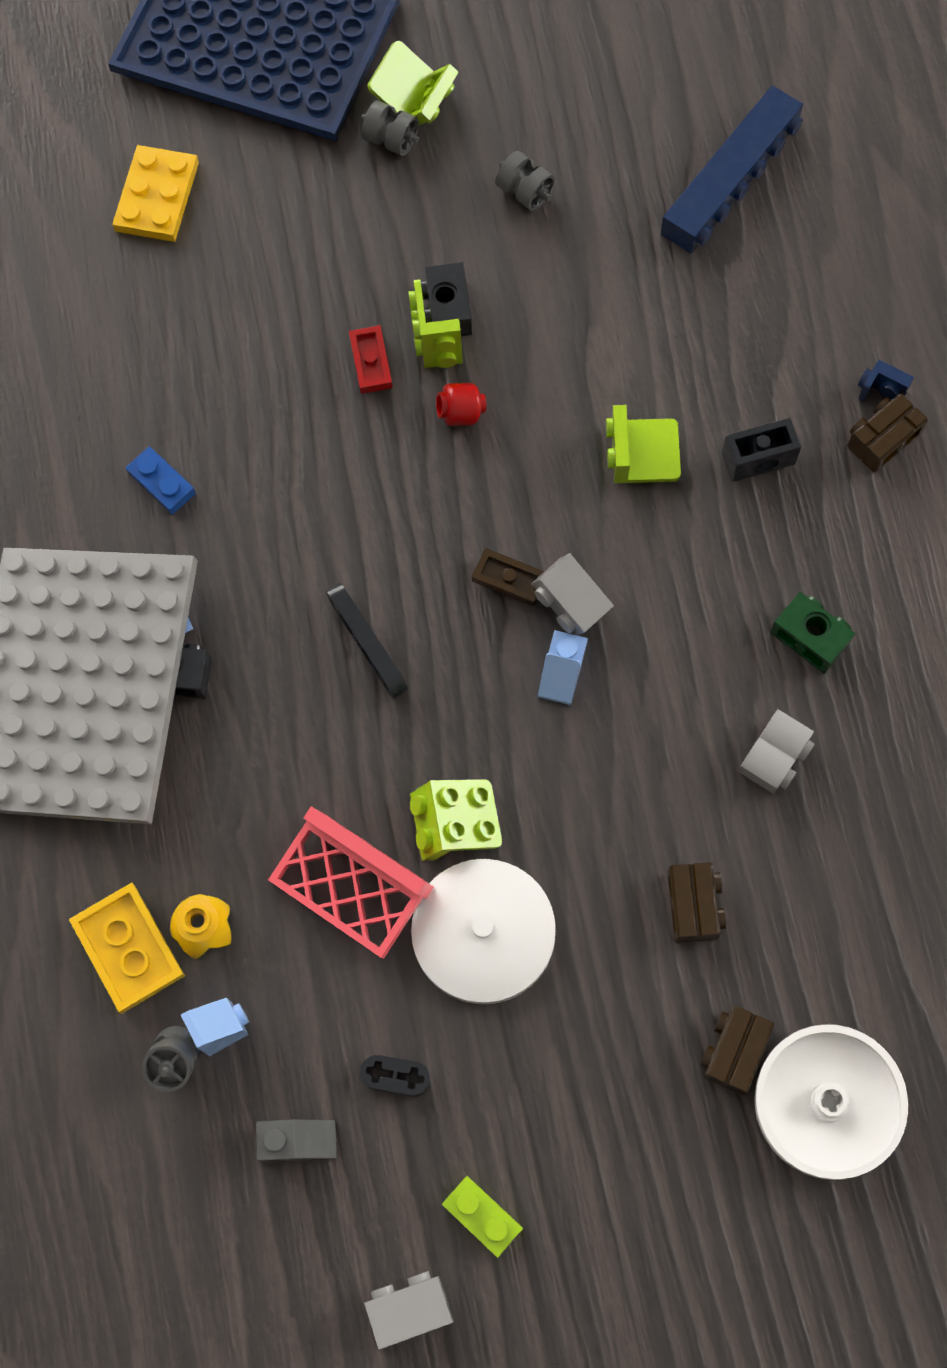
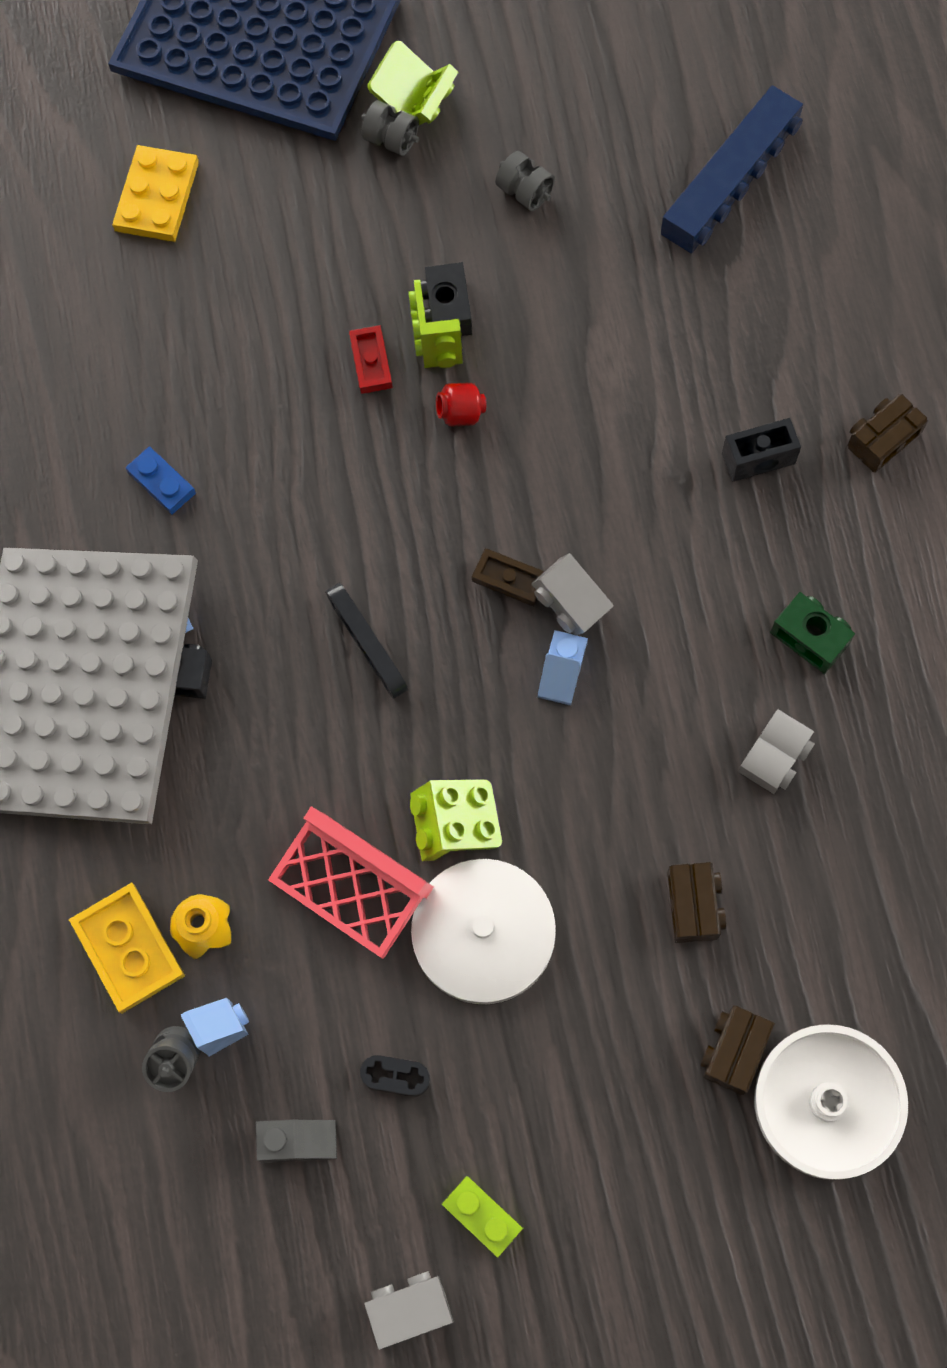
(642, 448): lime bracket -> none
(886, 380): dark blue bracket -> none

